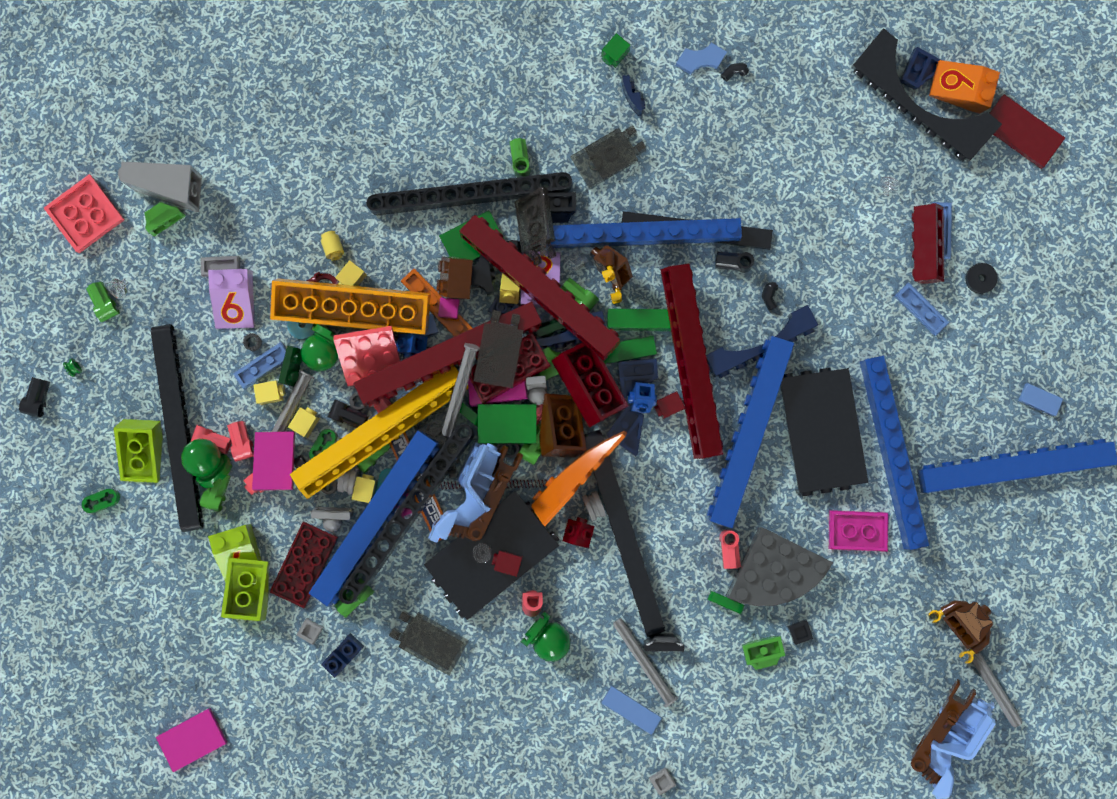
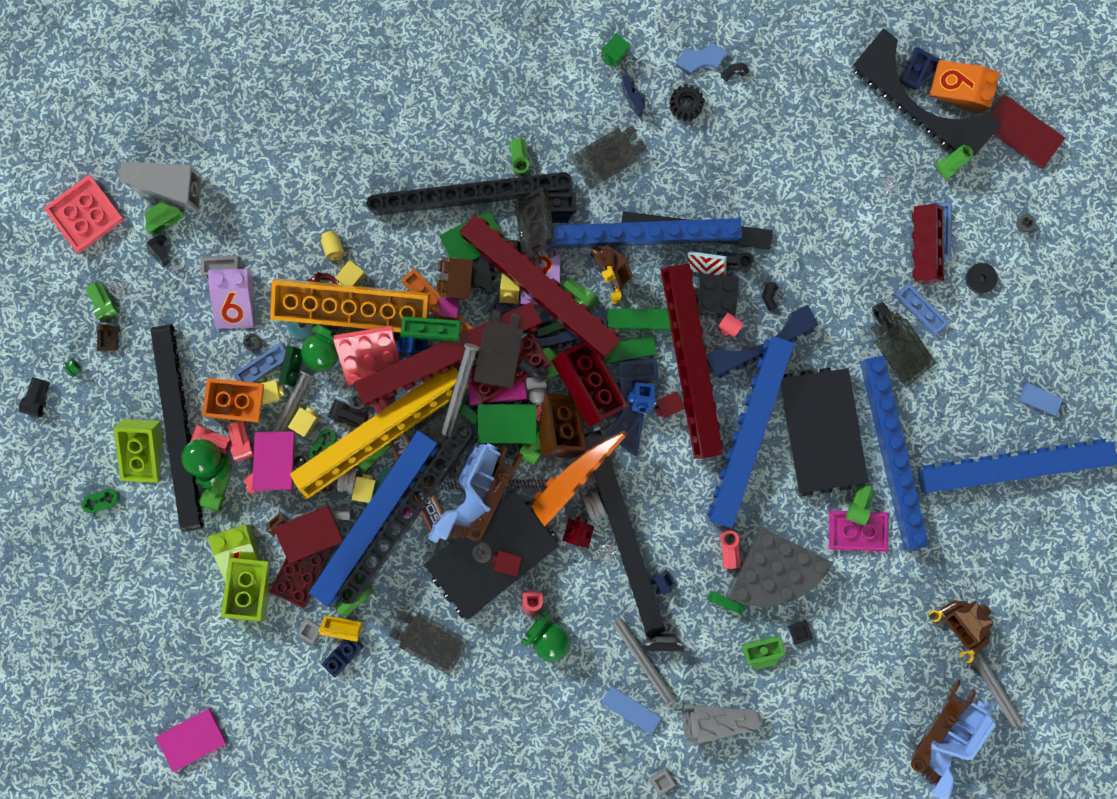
(107, 337): none -> dark brown tile
(156, 251): none -> black tile
(233, 400): none -> orange slope
(277, 520): none -> reddish brown tile
(308, 534): none -> dark red tile
(340, 628): none -> yellow tile
(431, 328): none -> green tile
(539, 374): none -> black arm
(608, 554): none -> clear tile
(664, 582): none -> dark blue tile
(686, 92): none -> black tyre
(707, 263): none -> light aqua tile
(713, 723): none -> light grey cone
(717, 295): none -> black brick
(730, 326): none -> coral piece
(859, 509): none -> bright green piece
(879, 311): none -> black beam
(903, 349): none -> clear smoke tile
(951, 163): none -> bright green piece
(1029, 218): none -> dark grey bush

